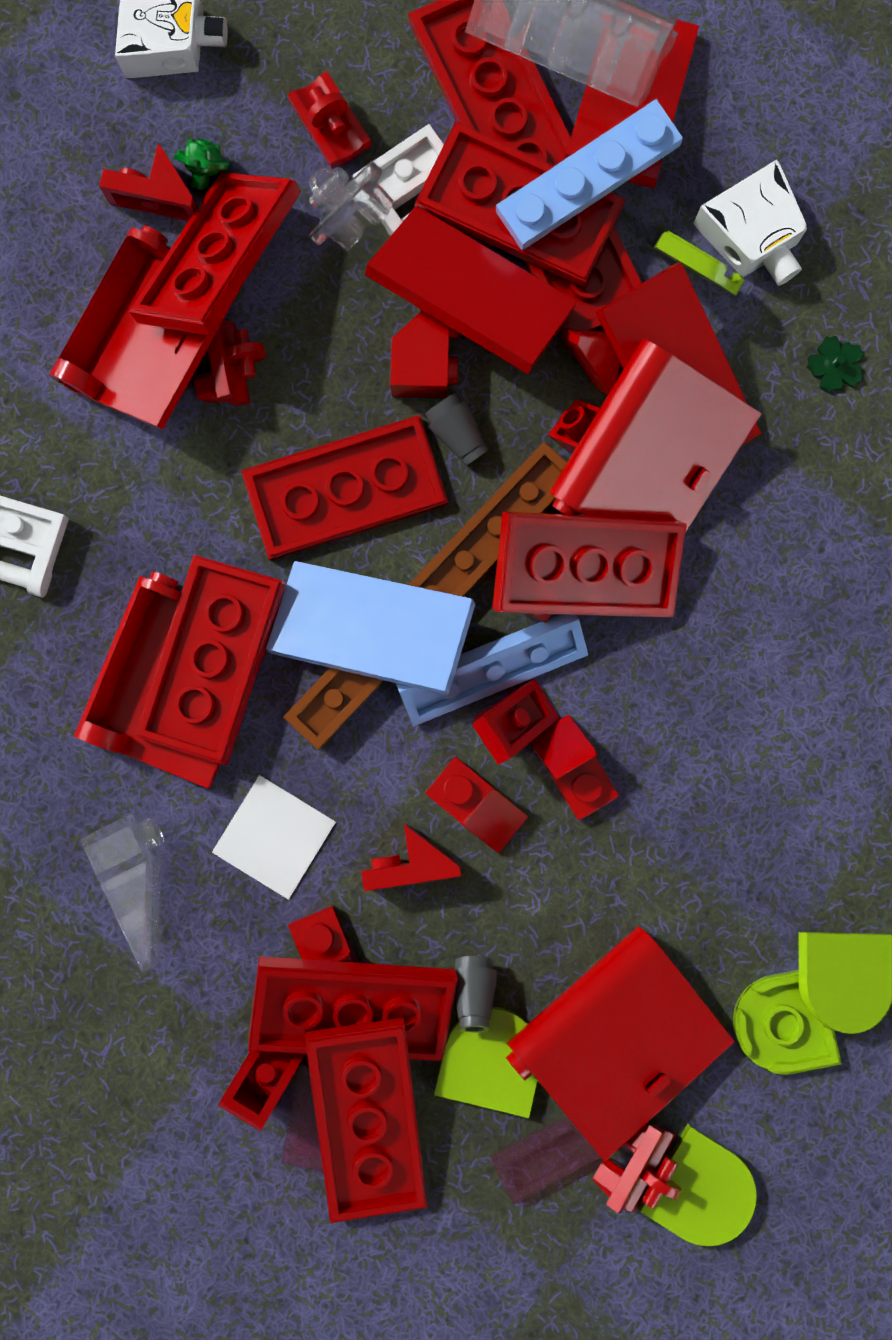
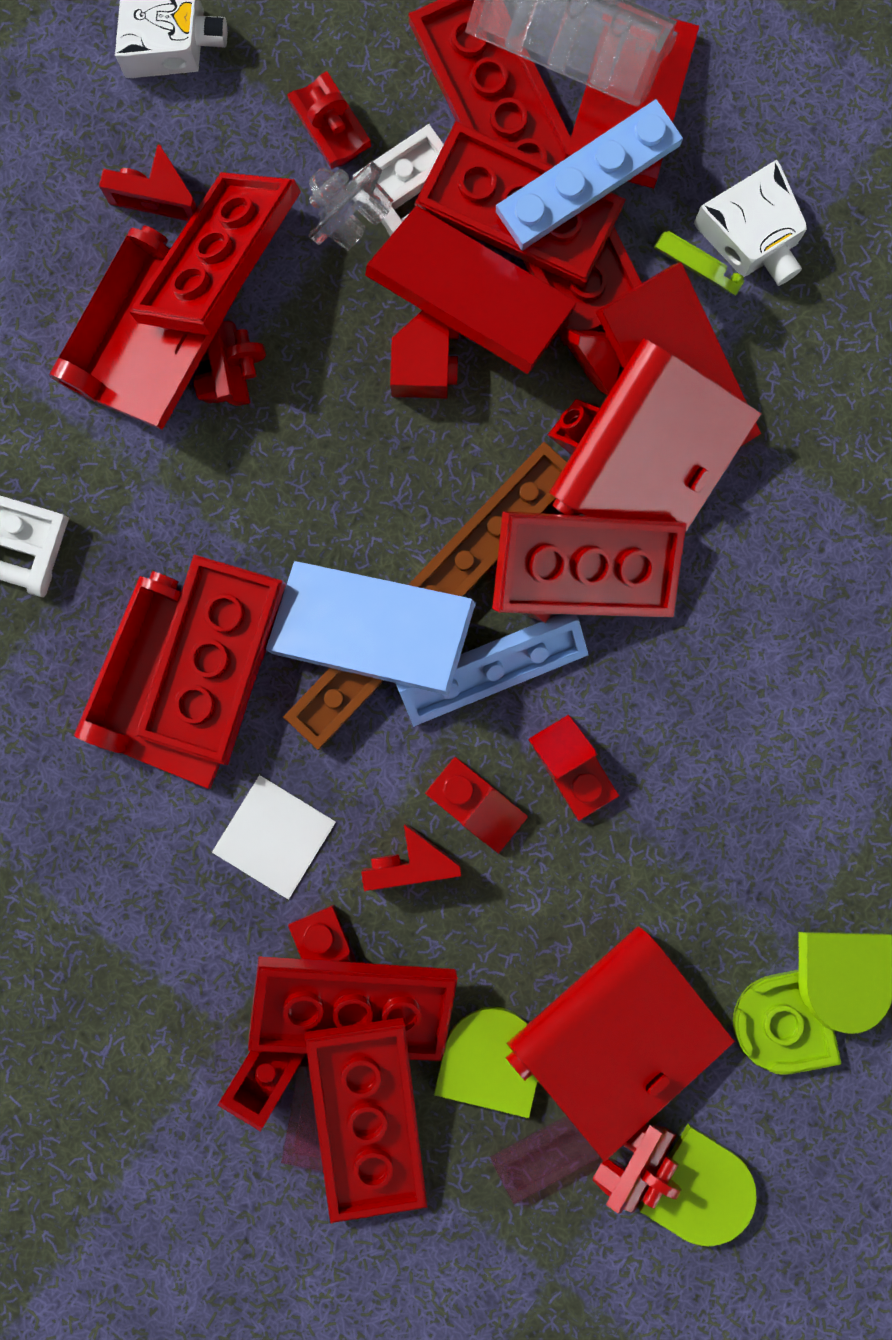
(130, 873): clear slope -> none
(203, 161): green plant -> none
(344, 487): red tile -> none
(457, 428): dark grey cone -> none
(475, 992): dark grey cone -> none
(515, 721): red slope -> none
(836, 364): dark green plant -> none

